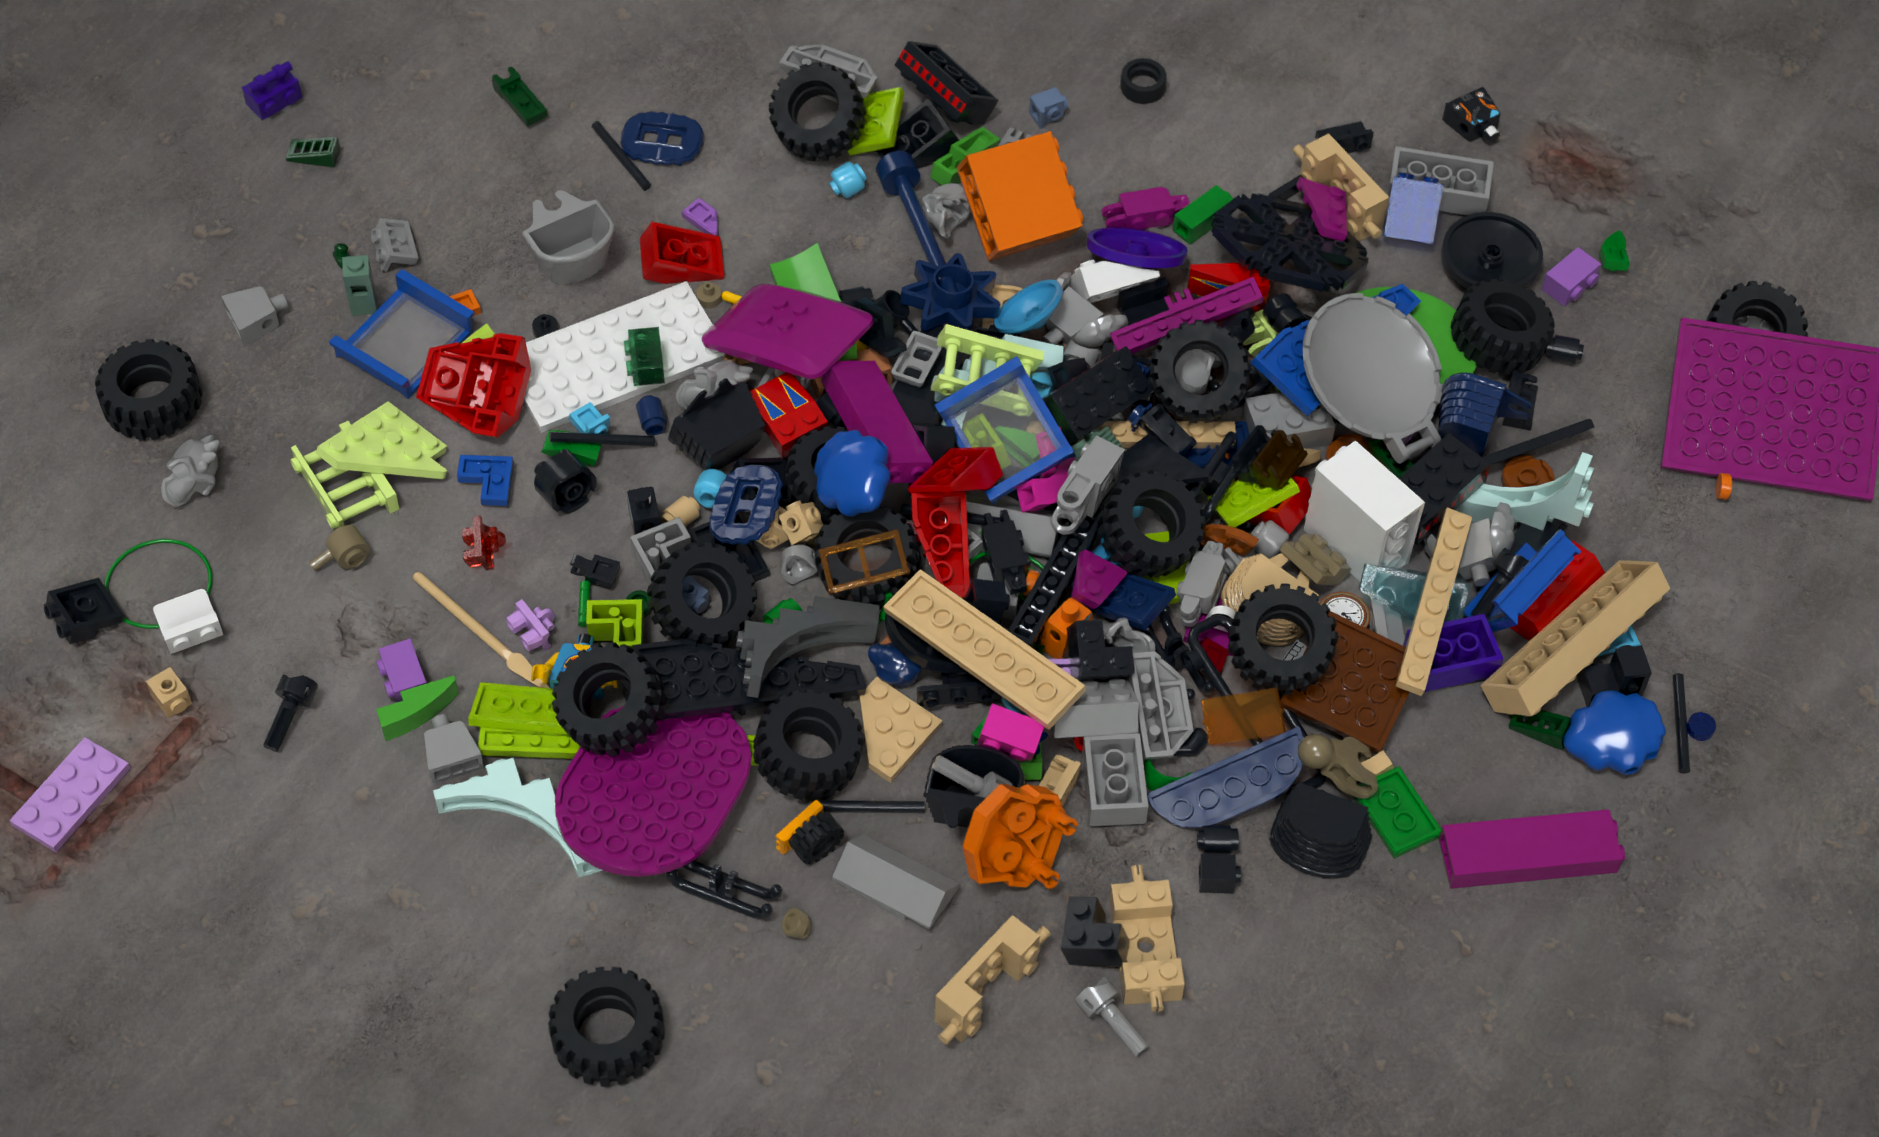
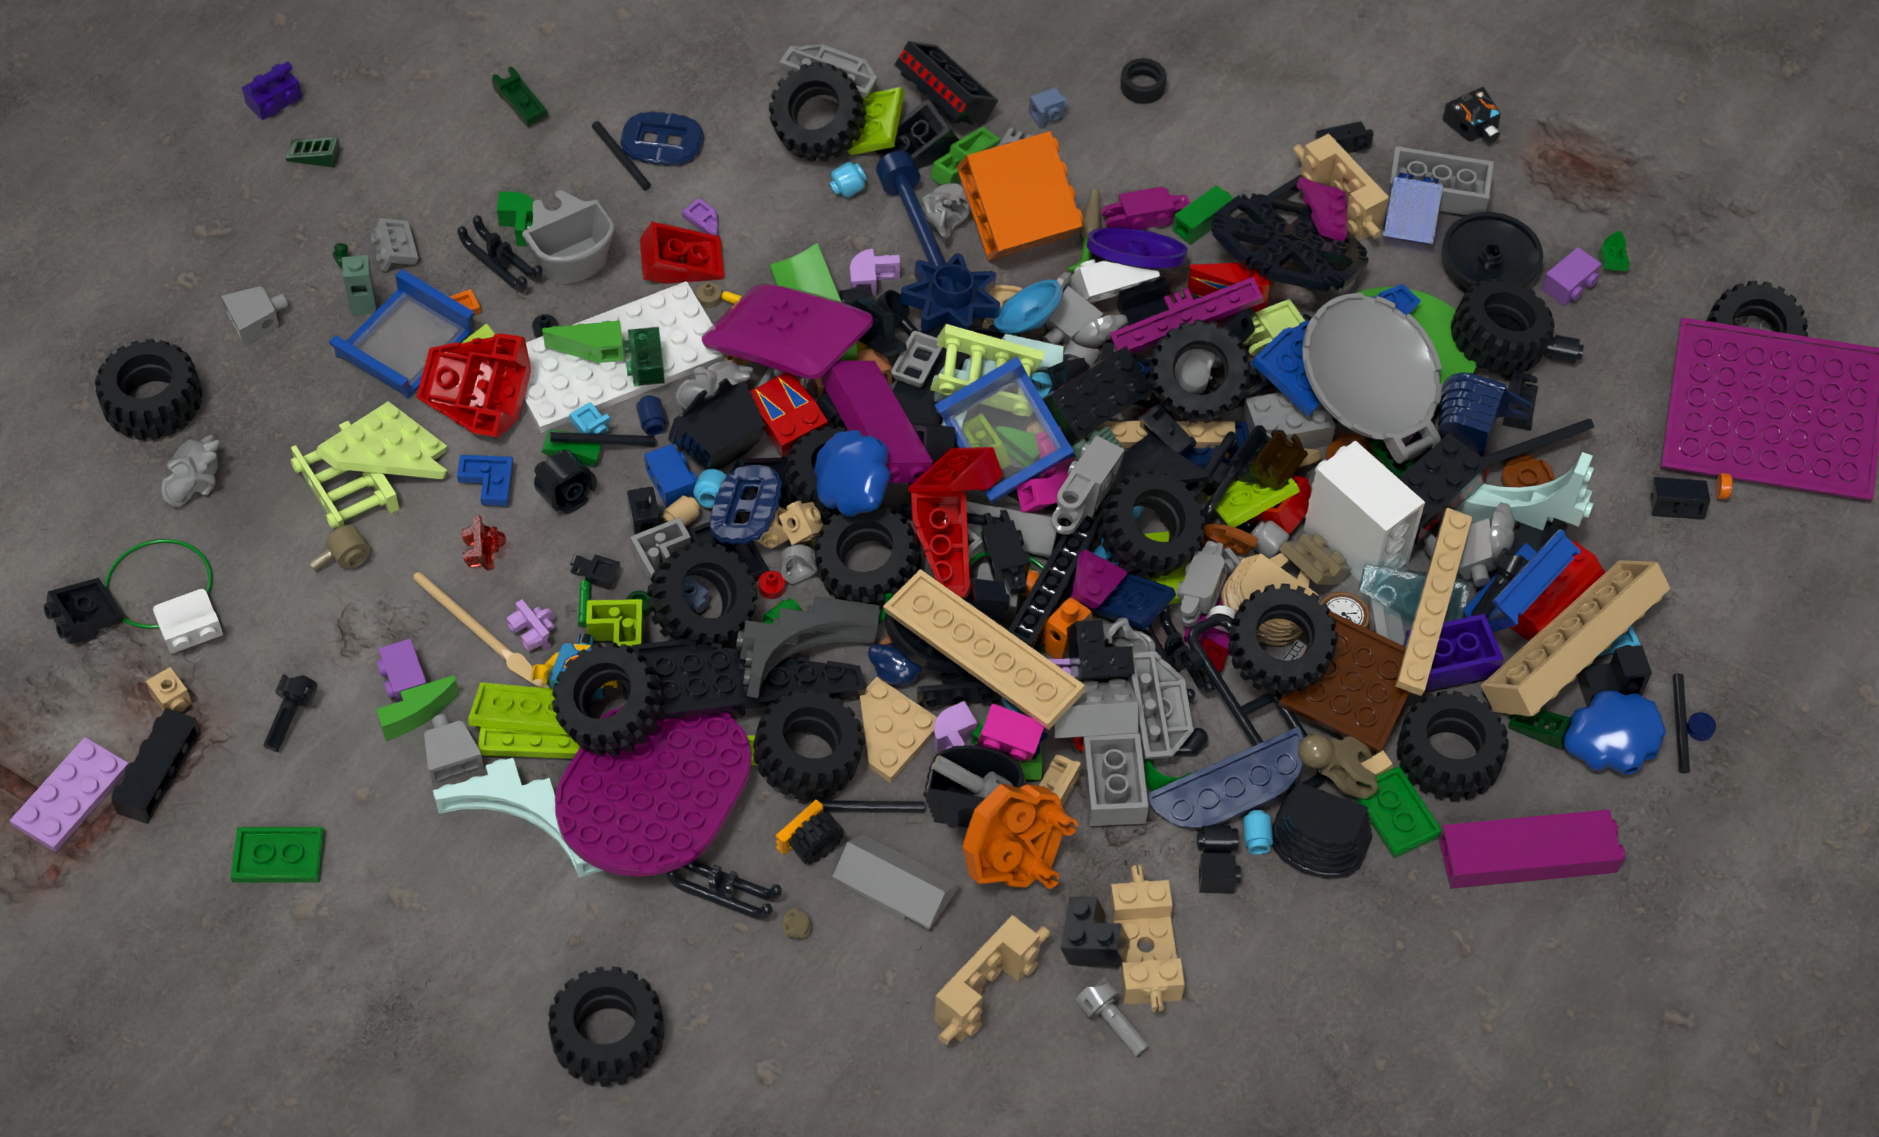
(155, 766): none -> black brick
(277, 855): none -> green tile
(499, 255): none -> black piece
(516, 211): none -> green brick
(591, 341): none -> bright green slope
(669, 474): none -> blue brick
(771, 585): none -> red tile
(859, 544): clear orange window -> none
(867, 268): none -> lavender brick
(953, 727): none -> lavender brick
(1091, 221): none -> dark tan piece
(1136, 414): dark blue plate -> none
(1243, 716): clear orange piece -> none
(1258, 832): none -> medium azure brick
(1283, 312): black wheel -> none
(1462, 717): none -> black tyre
(1679, 498): none -> black hinge

